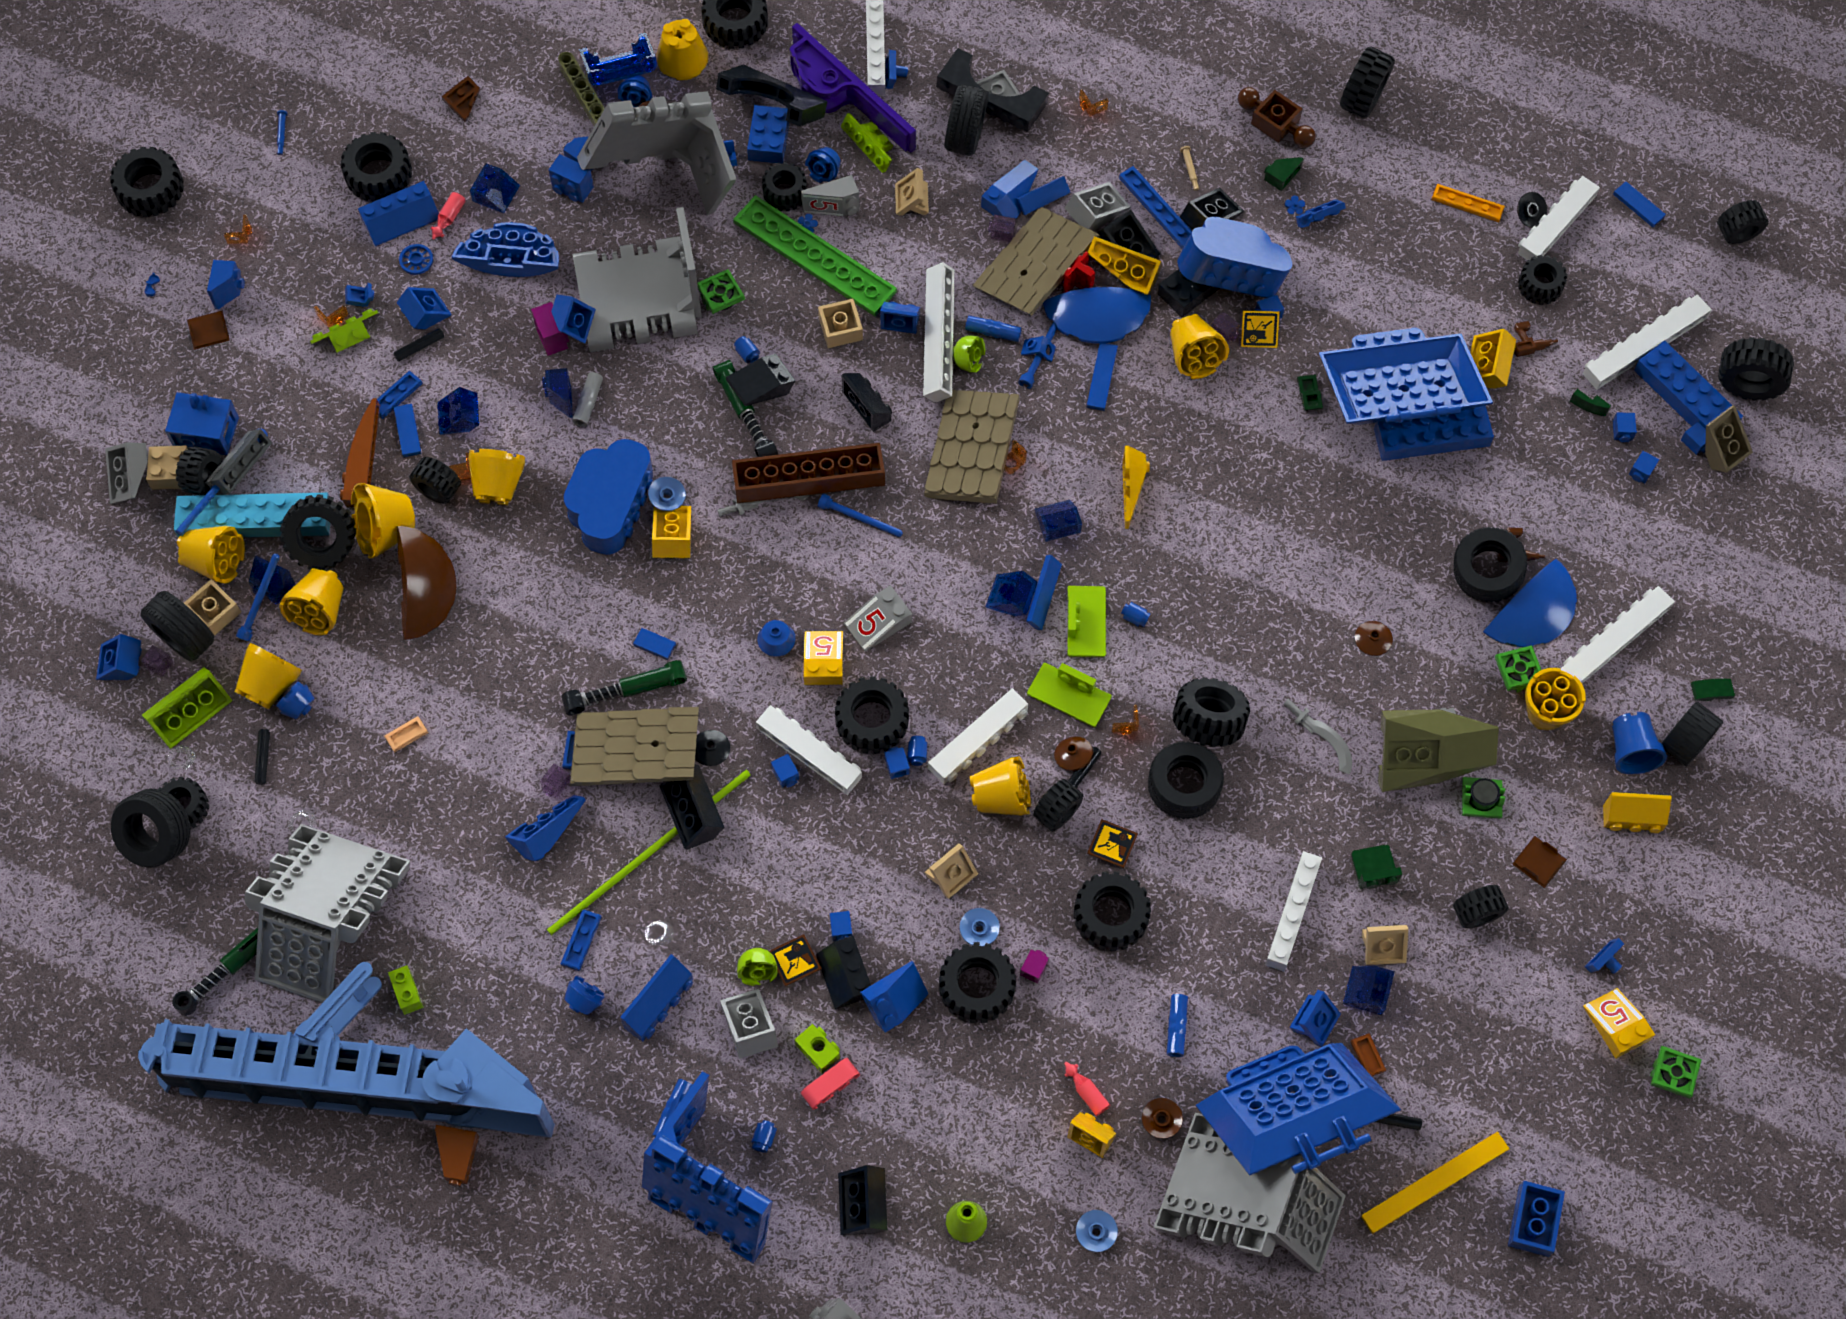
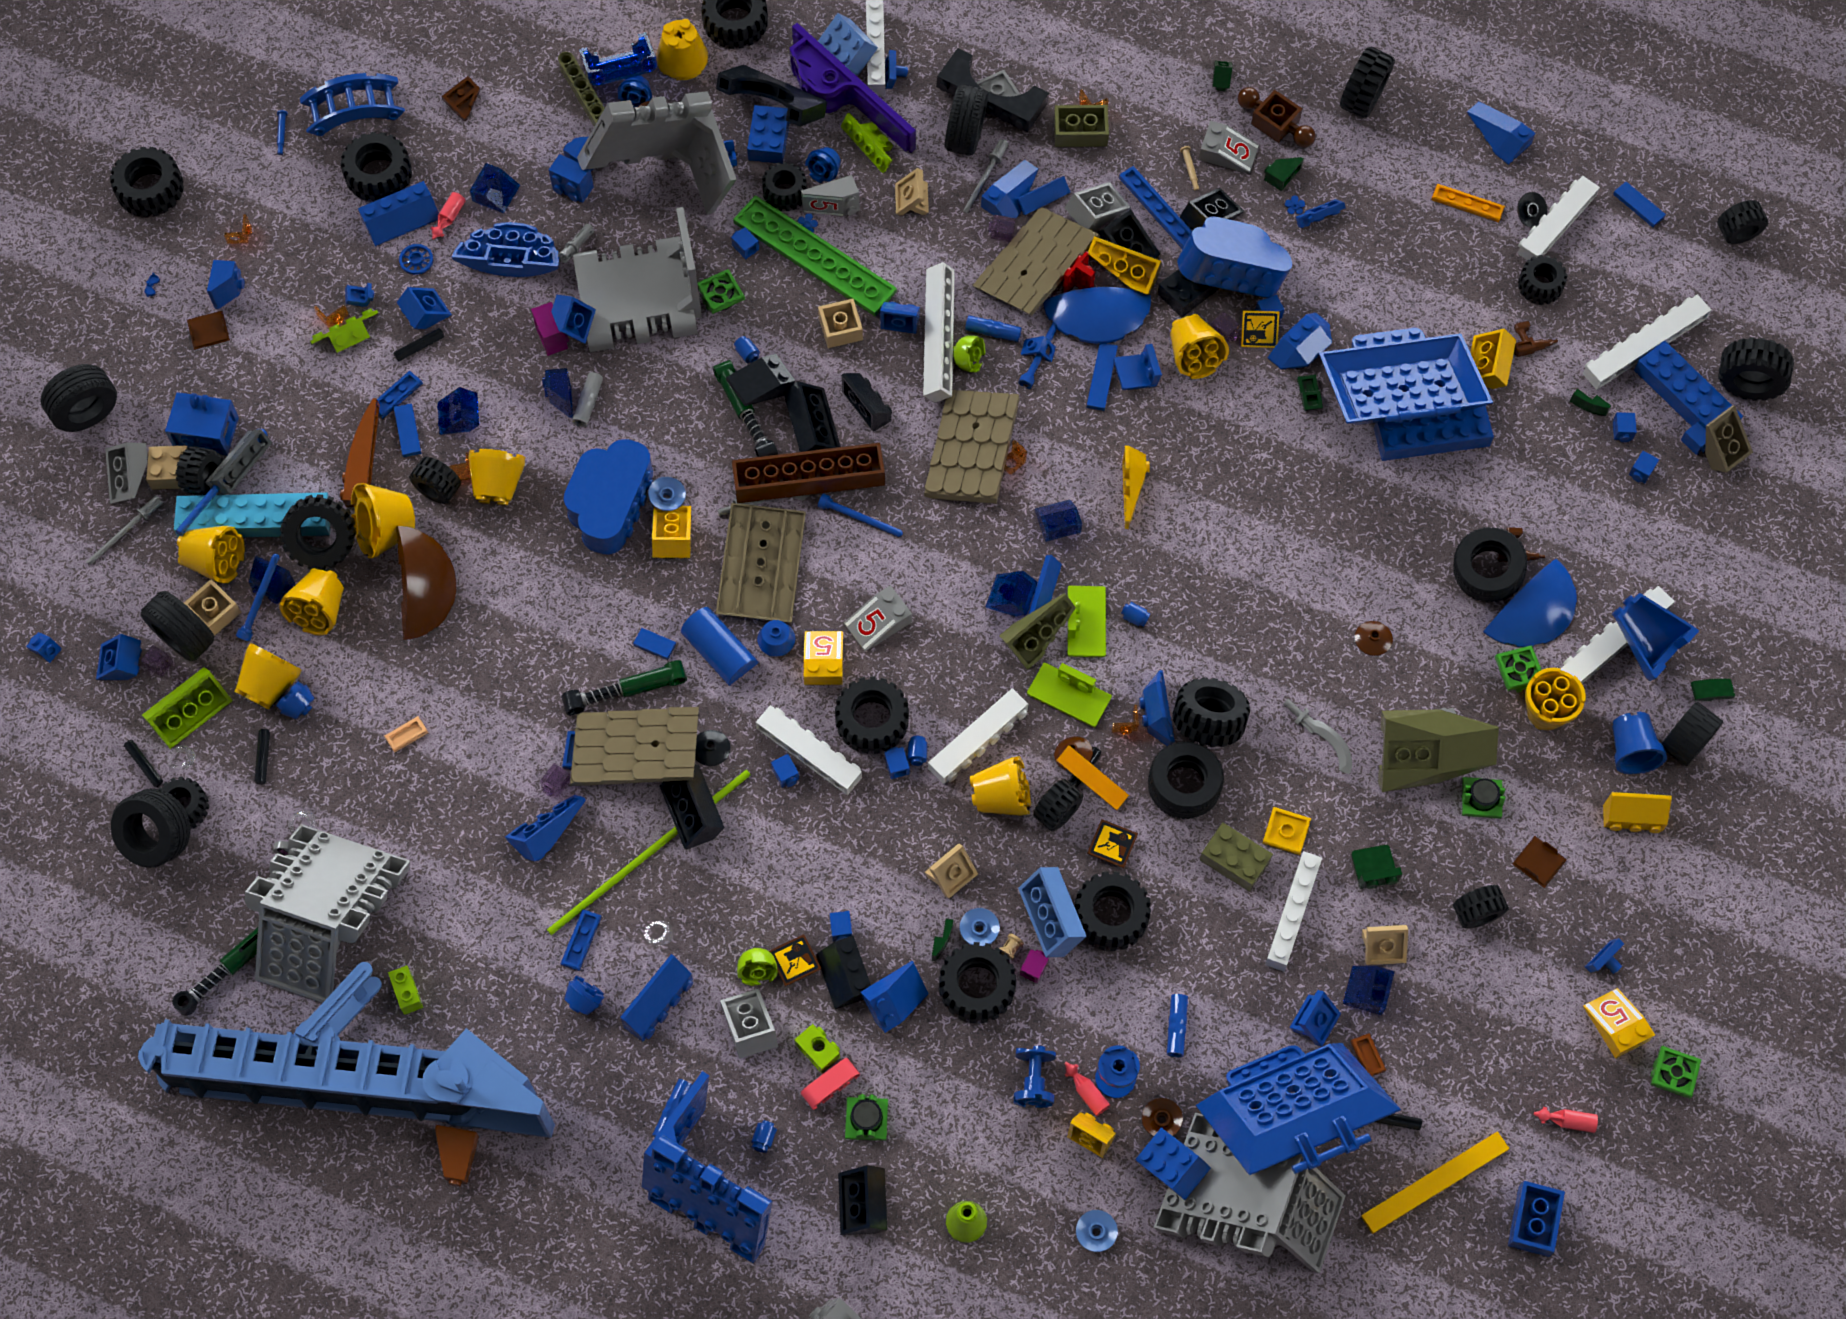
(44, 646): none -> blue bracket
(78, 397): none -> black tyre
(143, 763): none -> black axle
(144, 512): none -> light grey piece
(281, 847): none -> light grey tile
(346, 85): none -> blue fence
(573, 246): none -> light grey pin
(718, 645): none -> blue brick
(745, 243): none -> blue brick
(756, 578): none -> dark tan piece
(811, 417): none -> black slope
(848, 43): none -> medium blue brick
(866, 1116): none -> piece
(941, 942): none -> dark green slope
(995, 157): none -> light grey piece
(1011, 946): none -> tan bush
(1034, 632): none -> olive wedge
(1034, 1085): none -> blue piece
(1052, 912): none -> medium blue brick
(1081, 125): none -> olive brick
(1092, 777): none -> light orange tile
(1117, 1071): none -> blue piece
(1138, 370): none -> blue bracket
(1156, 710): none -> blue wedge
(1173, 1163): none -> blue brick
(1222, 75): none -> dark green slope
(1228, 148): none -> light grey slope
(1236, 857): none -> olive brick
(1286, 831): none -> yellow tile
(1302, 343): none -> blue wedge
(1504, 134): none -> blue wedge
(1570, 1119): none -> coral wheel
(1652, 633): none -> blue cone

